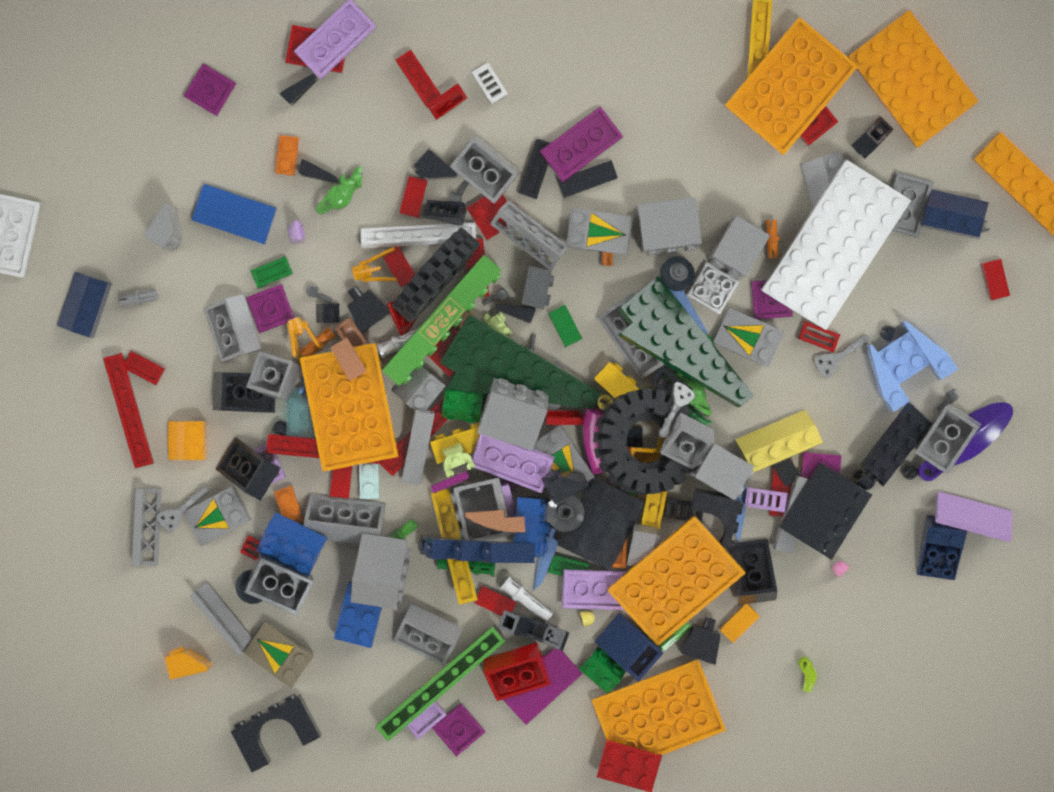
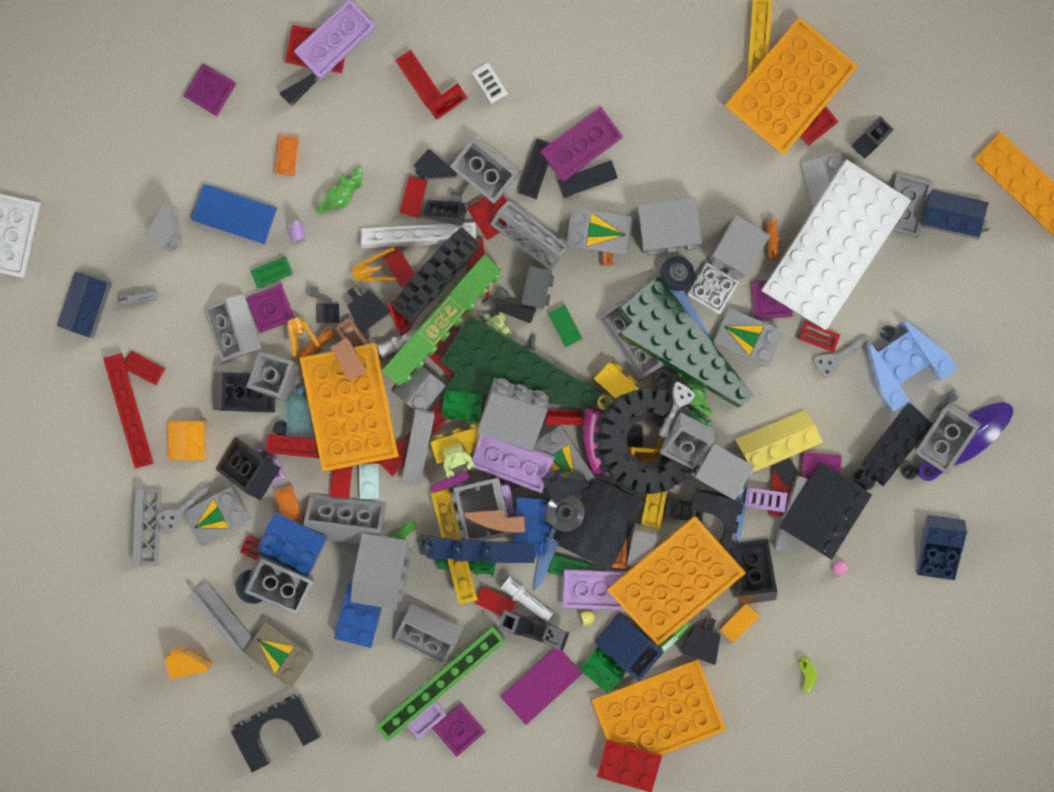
(312, 171): black slope -> none
(516, 671): red slope -> none
(913, 79): light orange plate -> none
(974, 516): lavender tile -> none
(995, 279): red tile -> none

